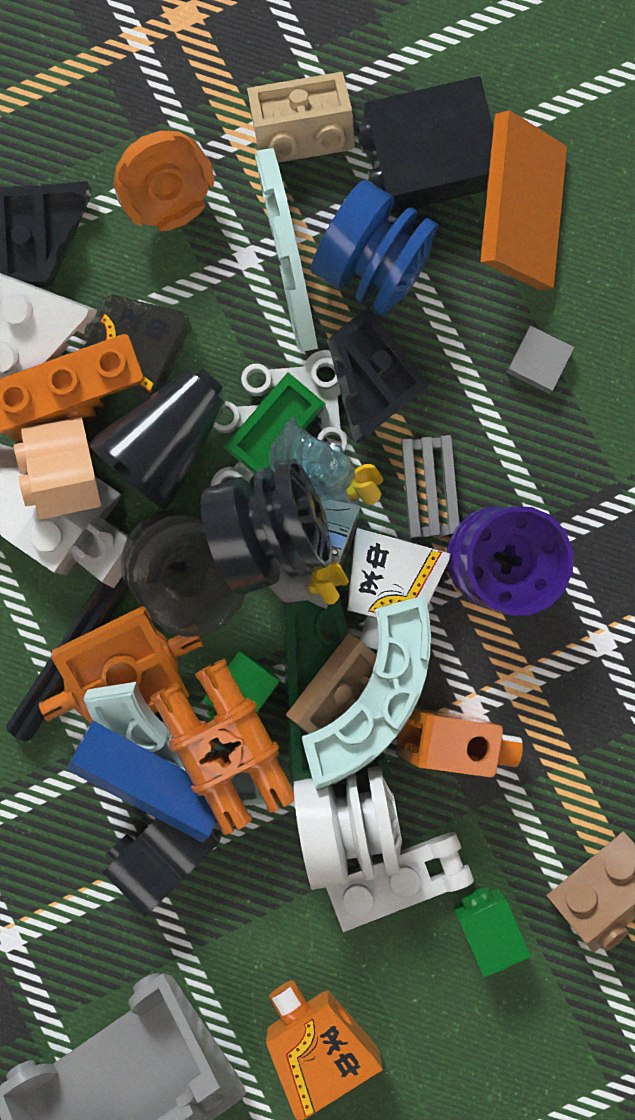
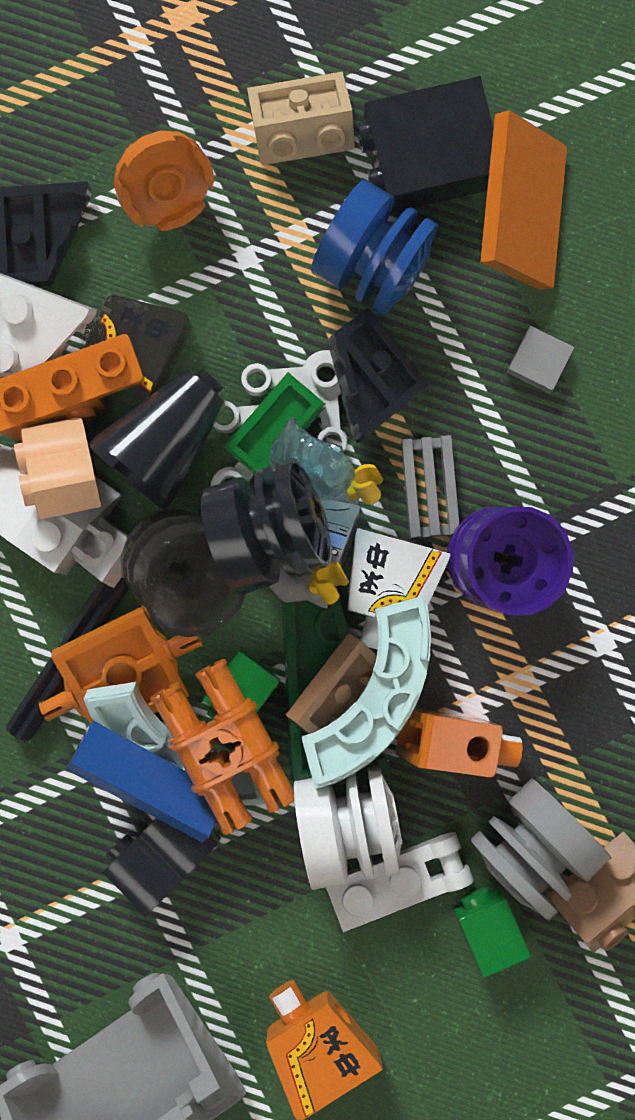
(286, 249): light aqua tile -> none
(540, 849): none -> light grey wheel

